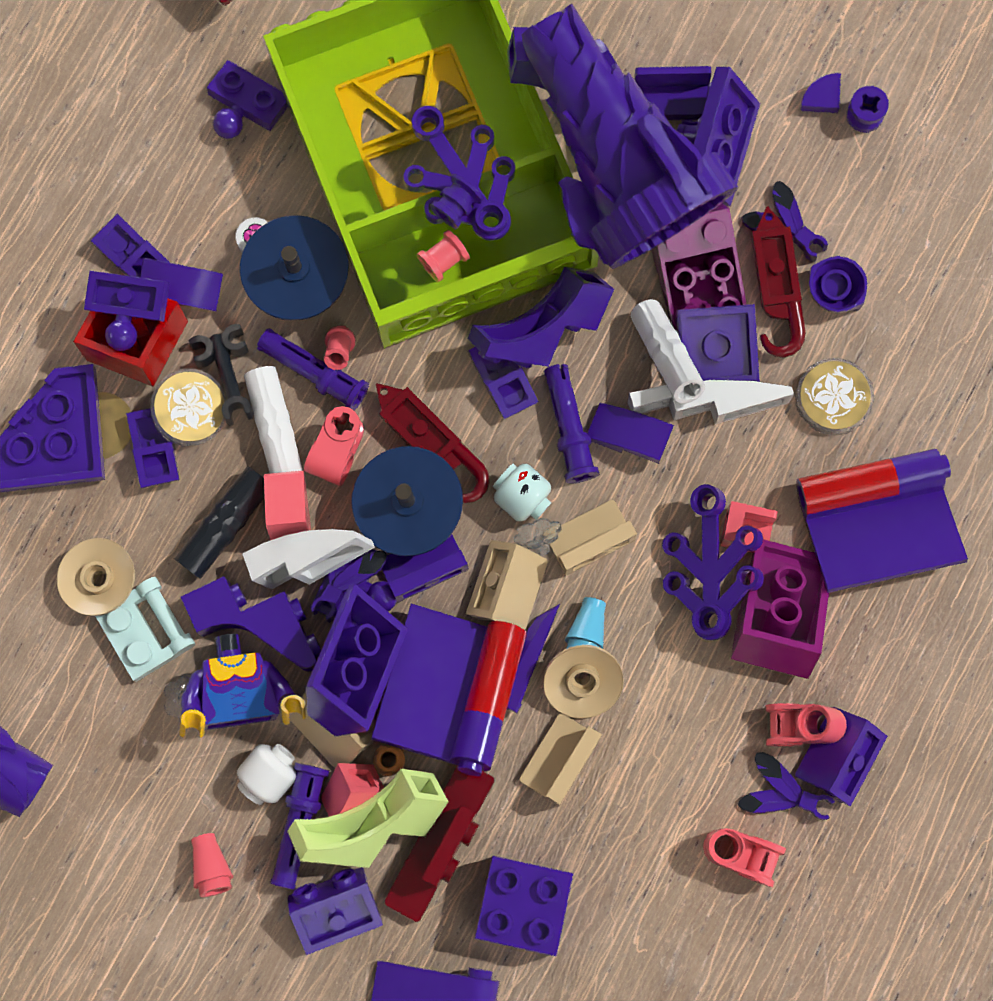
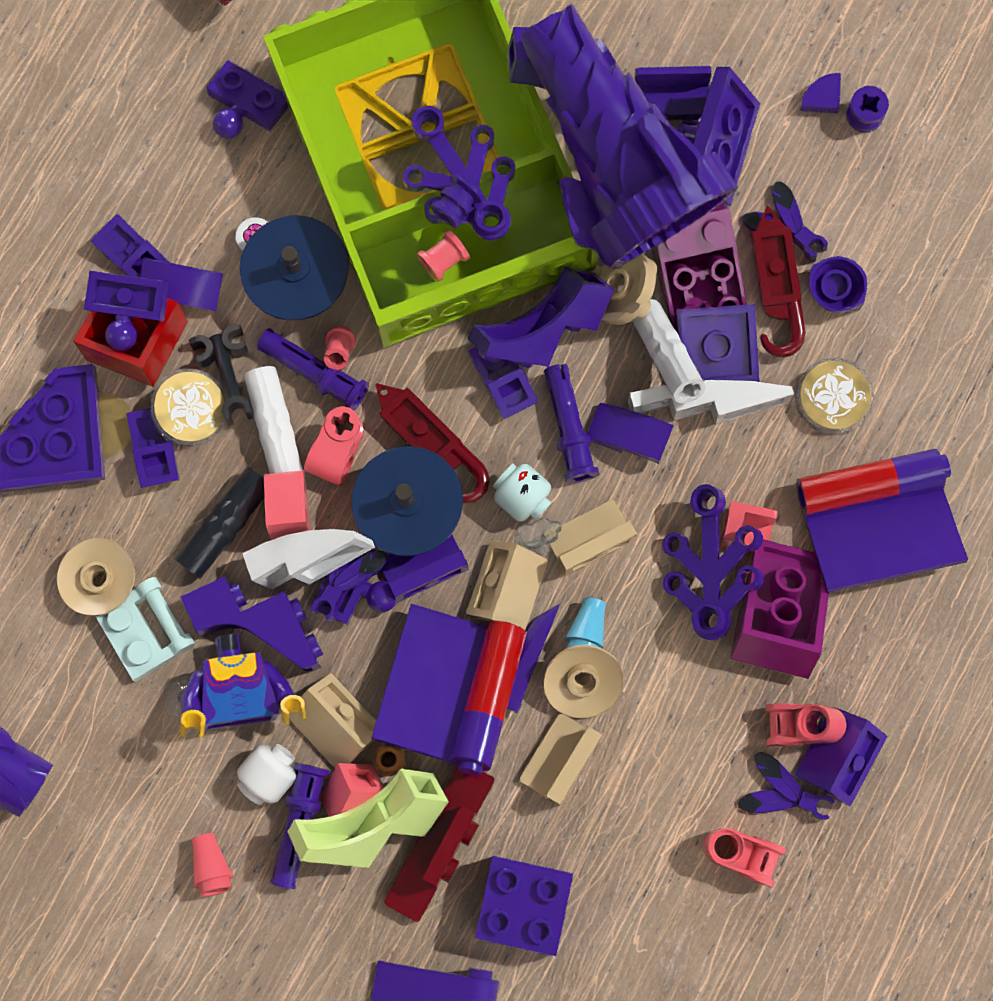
(333, 910): dark purple bracket -> none
(354, 665): dark purple slope -> none
(635, 296): none -> tan plate

